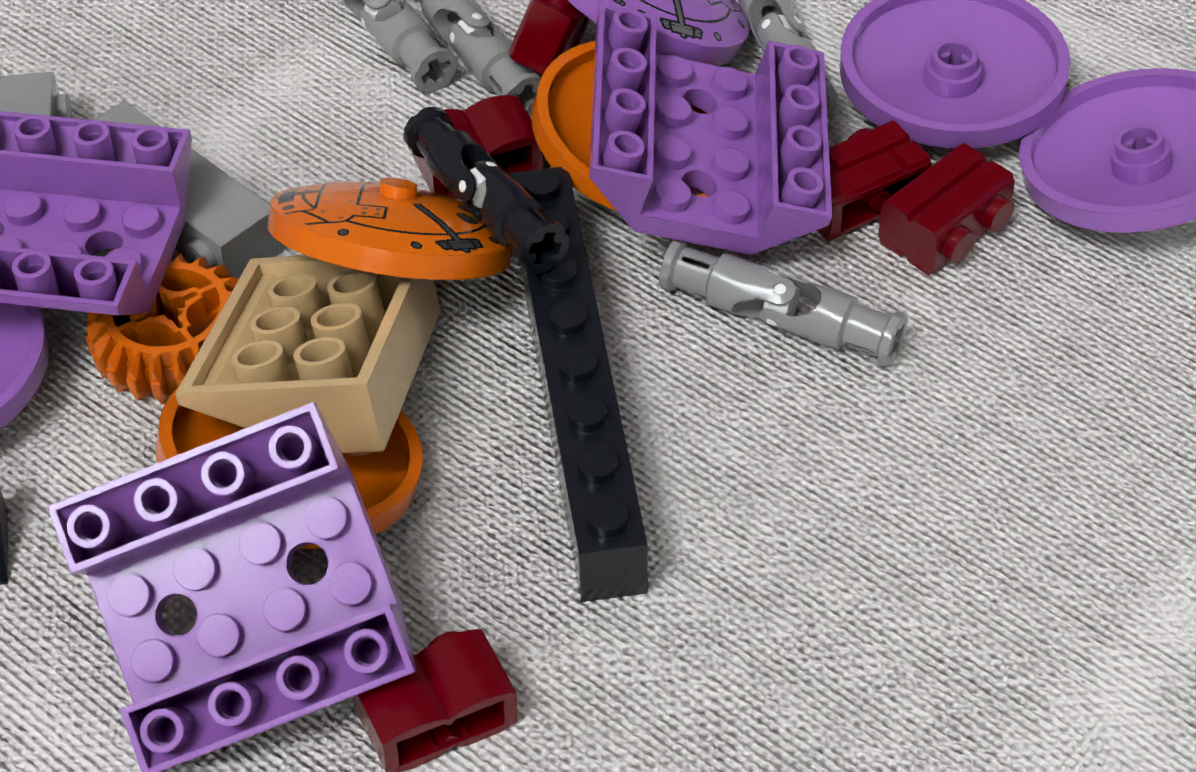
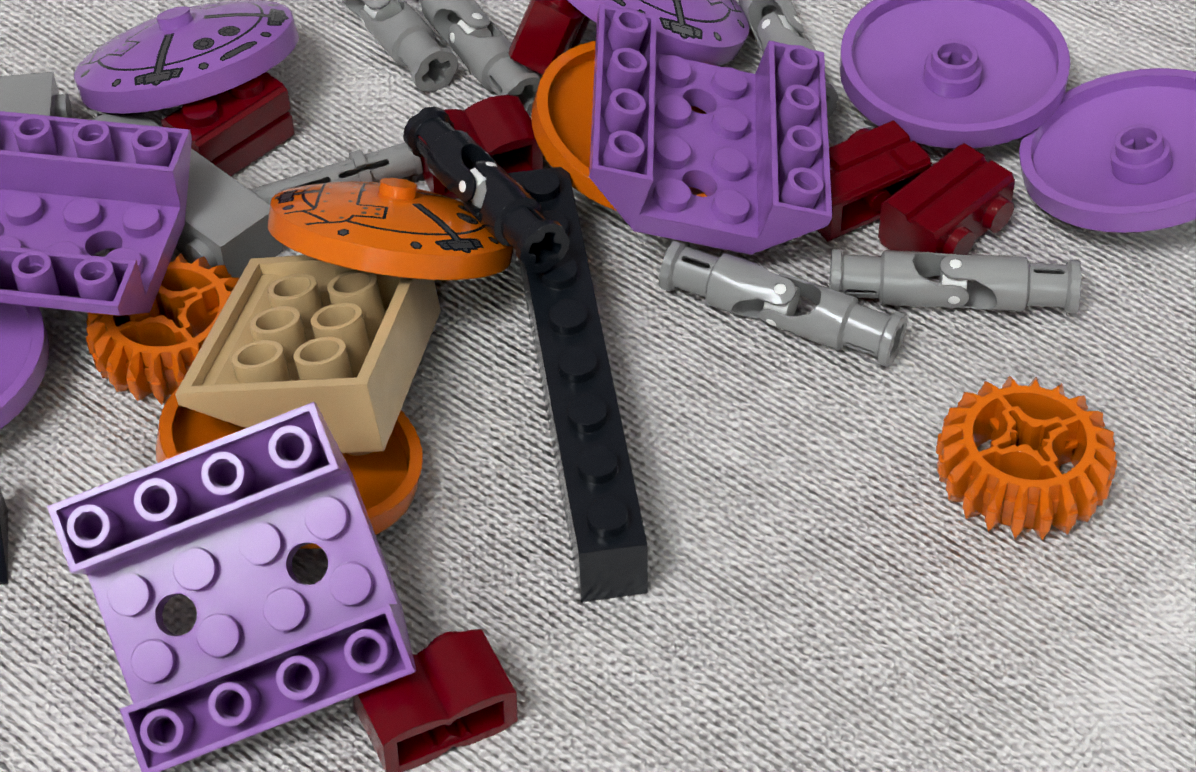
(186, 55): none -> medium lavender dish
(238, 123): none -> dark red brick
(371, 167): none -> light grey pin
(999, 282): none -> light grey piece
(1020, 473): none -> orange gear

